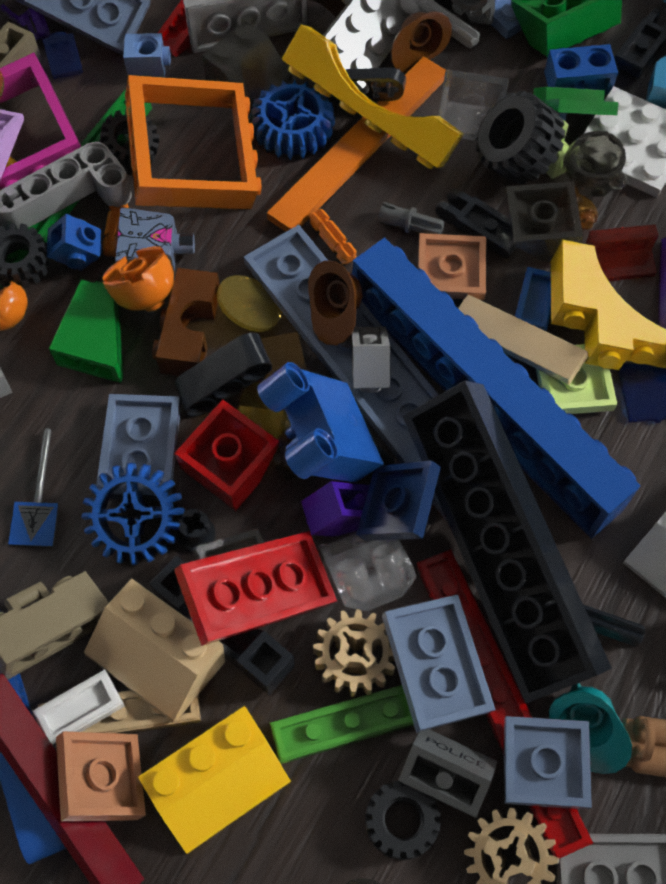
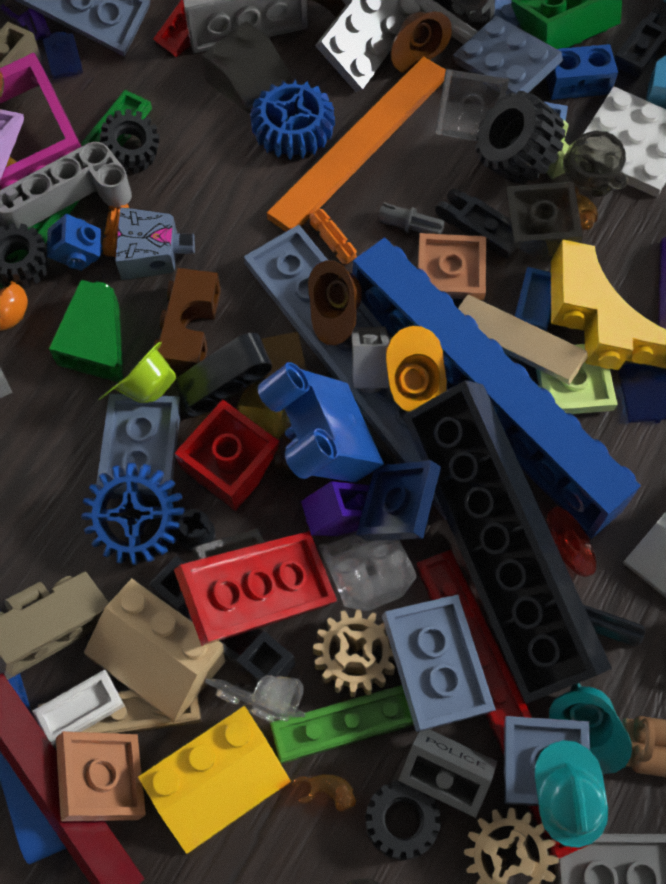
(35, 521): piece -> none
(142, 281): orange cylinder -> none
(146, 55): medium blue brick -> none
(148, 379): none -> lime piece
(190, 193): orange window -> none
(247, 303): clear yellow piece -> none
(271, 699): none -> clear hinge
(318, 59): yellow arch -> none
(333, 785): none -> clear orange arm
(382, 77): black beam -> none
(415, 367): none -> light orange piece
(508, 53): none -> sand blue plate
(571, 542): none -> clear red dish
(571, 794): none -> teal piece
(576, 100): green slope -> none
(625, 251): clear red panel -> none

